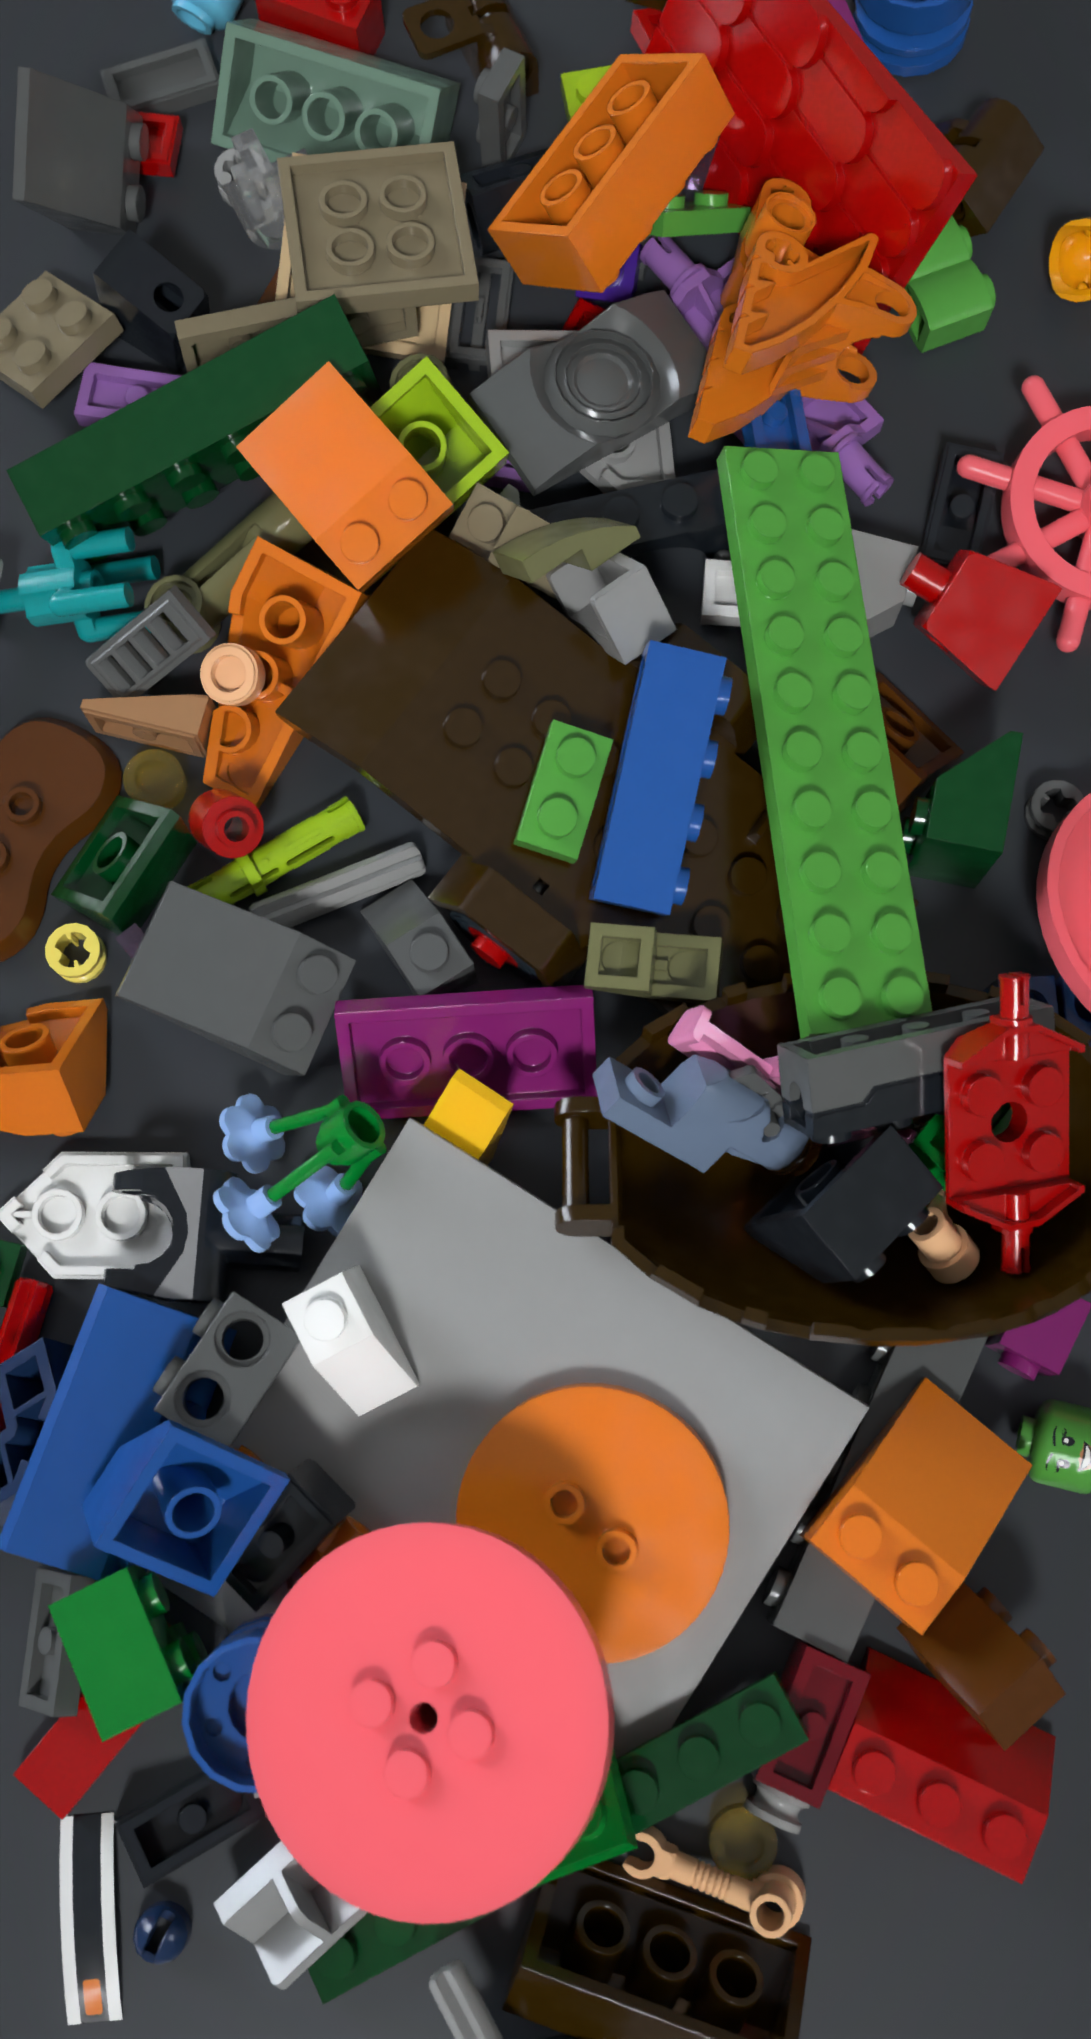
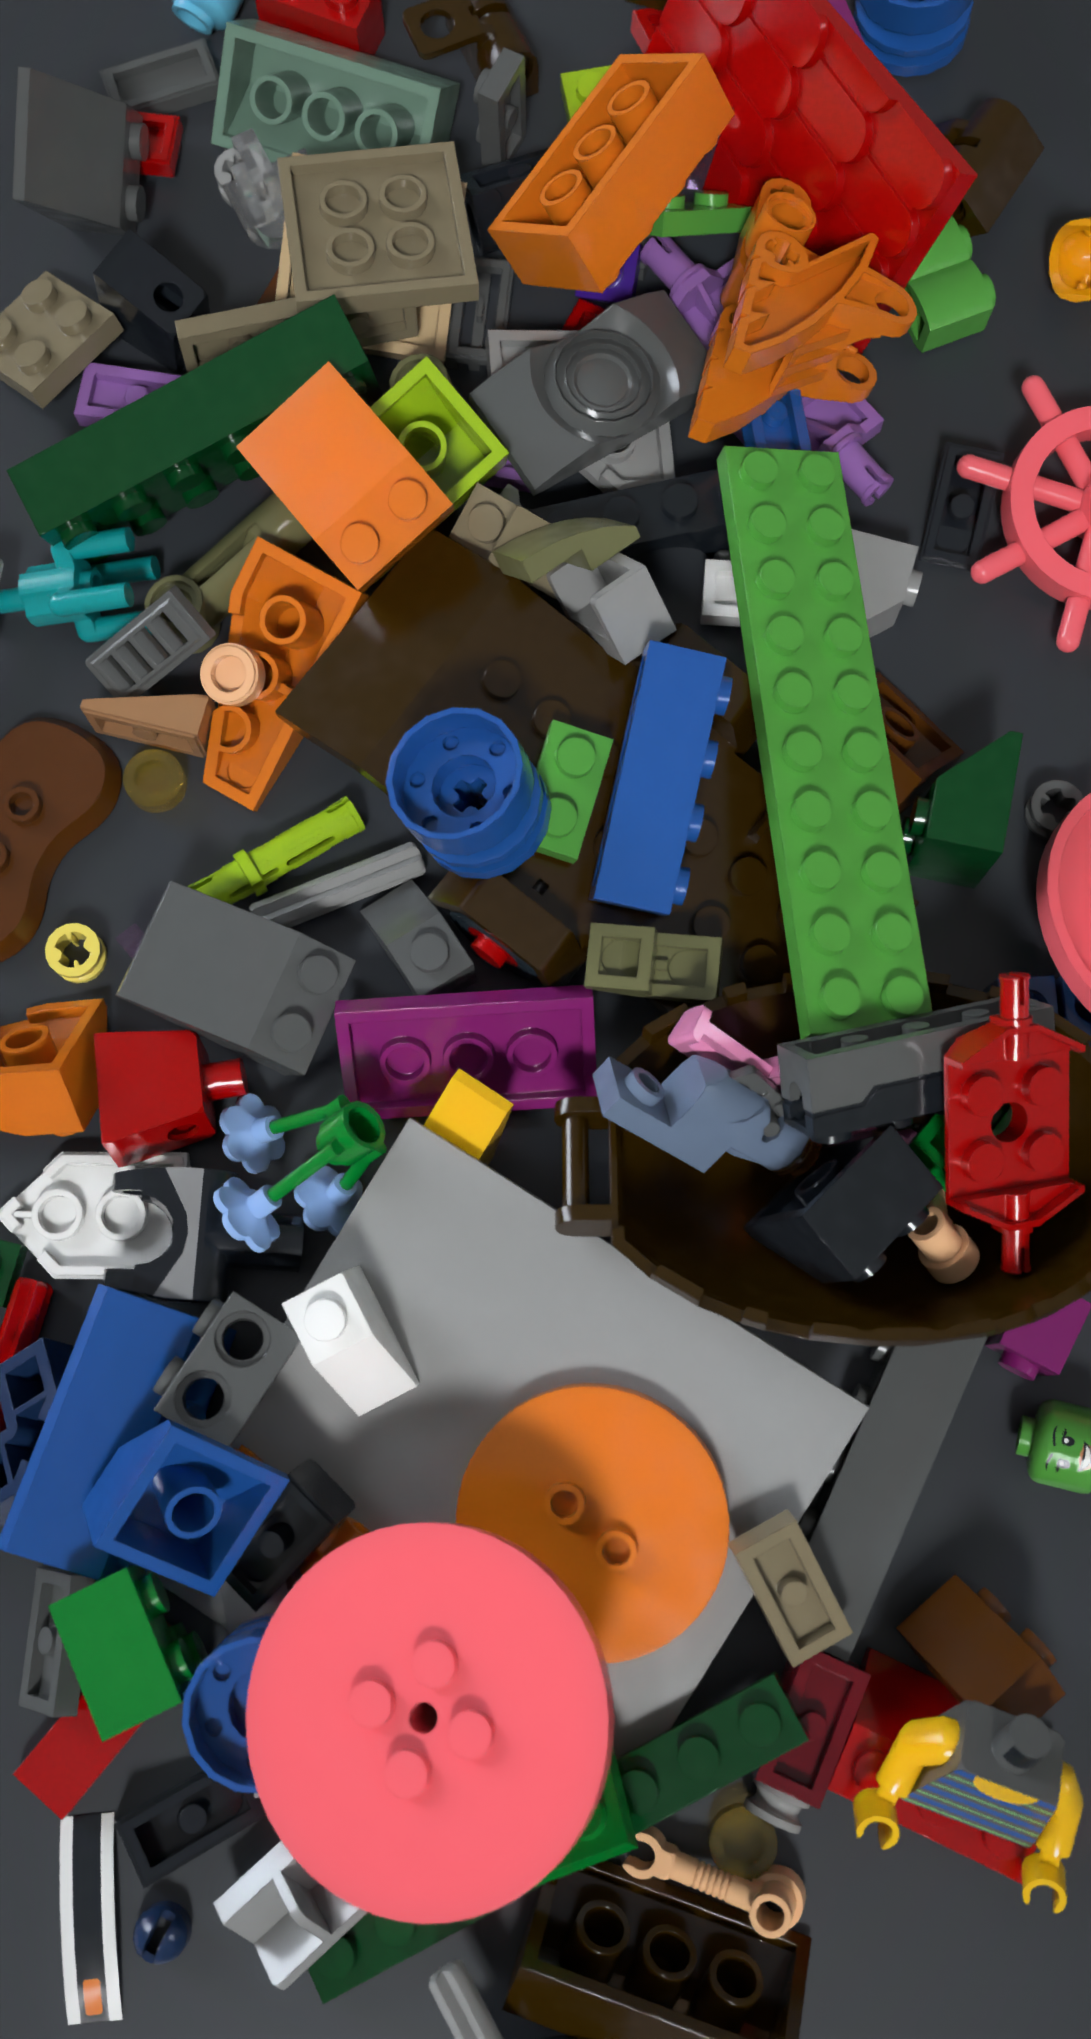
(126, 864): dark green slope -> none
(159, 1091): none -> red torso
(209, 818): red brick -> none
(449, 769): none -> blue wheel
(790, 1587): none -> dark tan plate
(919, 1505): orange slope -> none
(978, 611): red torso -> none
(989, 1774): none -> torso

